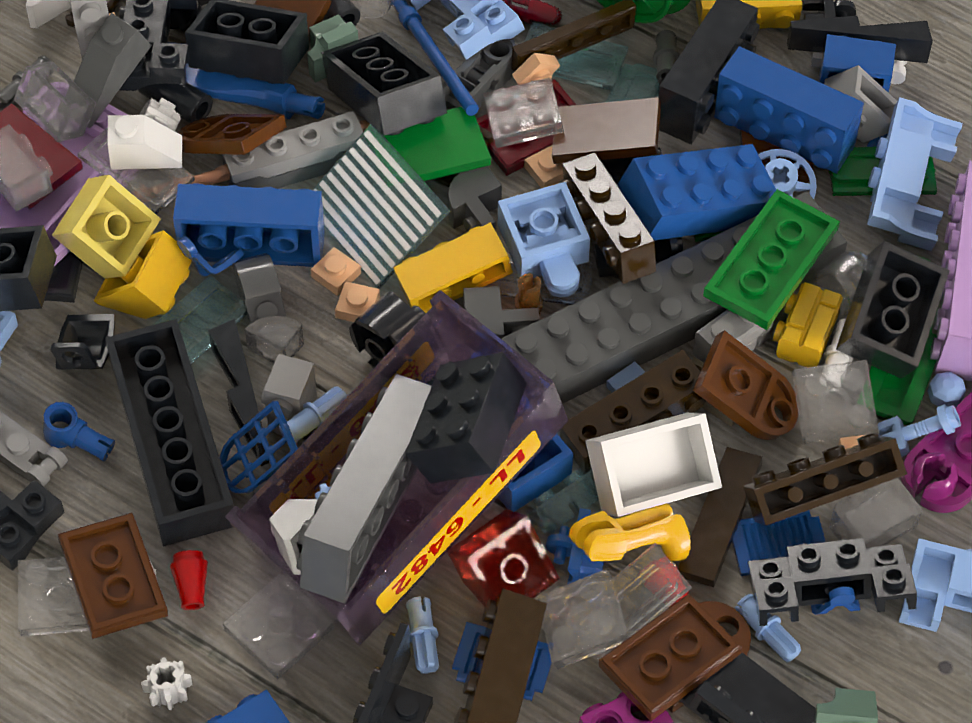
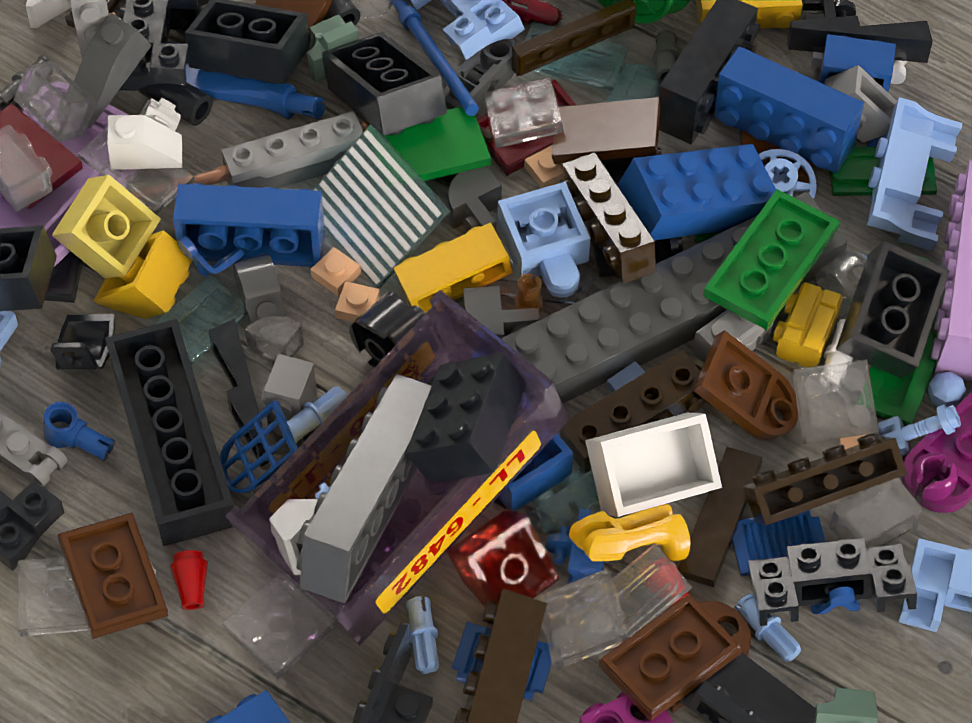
(167, 693): white gear -> none
(230, 133): reddish brown tile -> none
(536, 67): light nougat plate -> none

